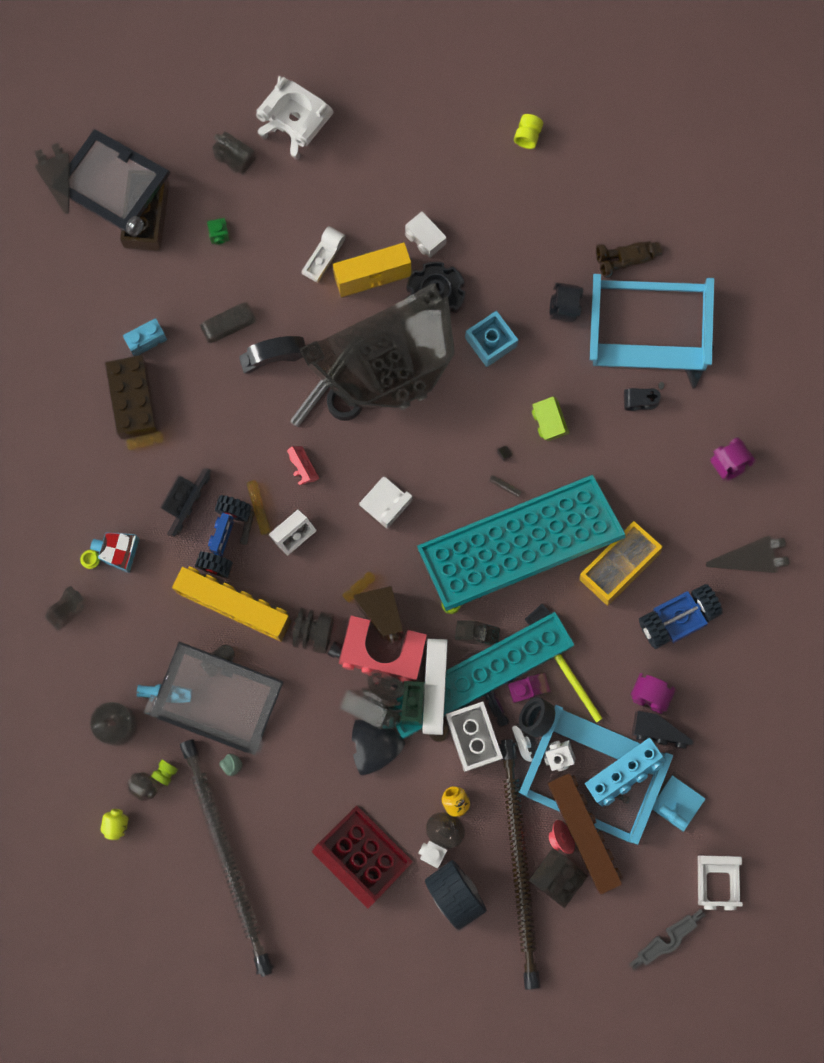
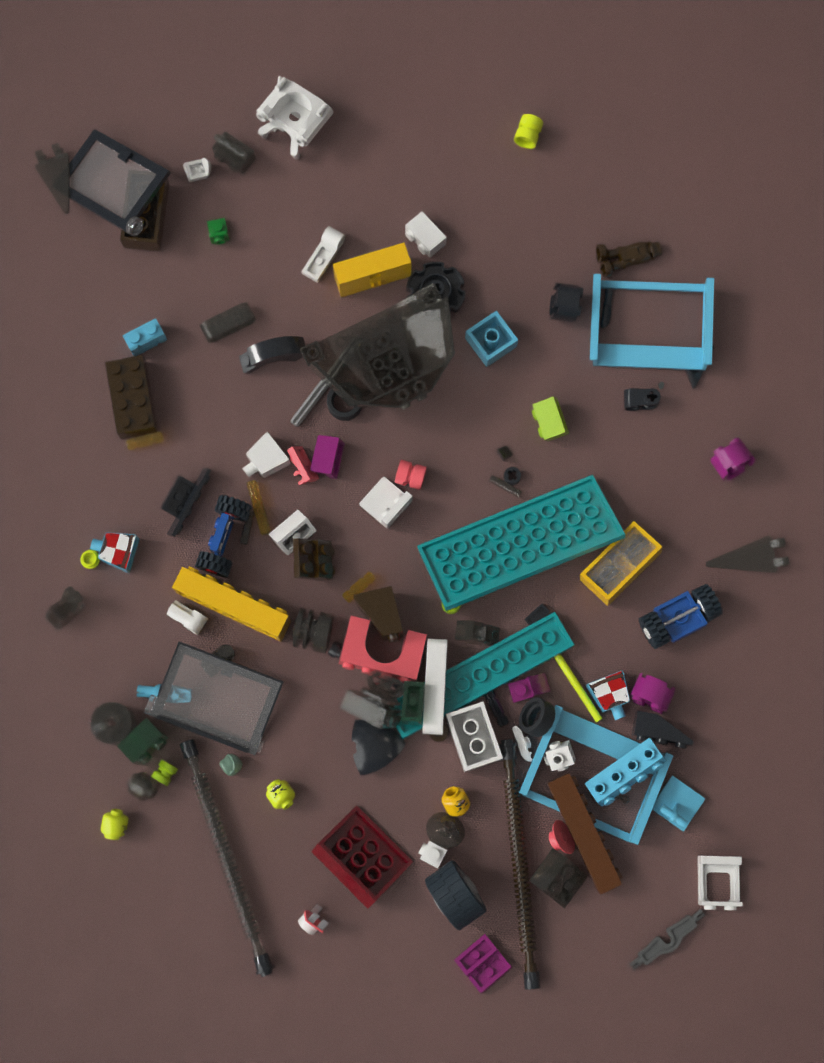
(143, 742): none -> clear green brick
(189, 618): none -> white piece
(197, 169): none -> white plate
(265, 457): none -> white torso
(280, 794): none -> neon yellow head
(310, 921): none -> piece
(313, 559): none -> dark brown plate
(327, 456): none -> magenta panel
(410, 474): none -> coral wheel
(483, 964): none -> magenta slope
(518, 475): none -> black bush
(606, 314): none -> black piece
(610, 693): none -> torso

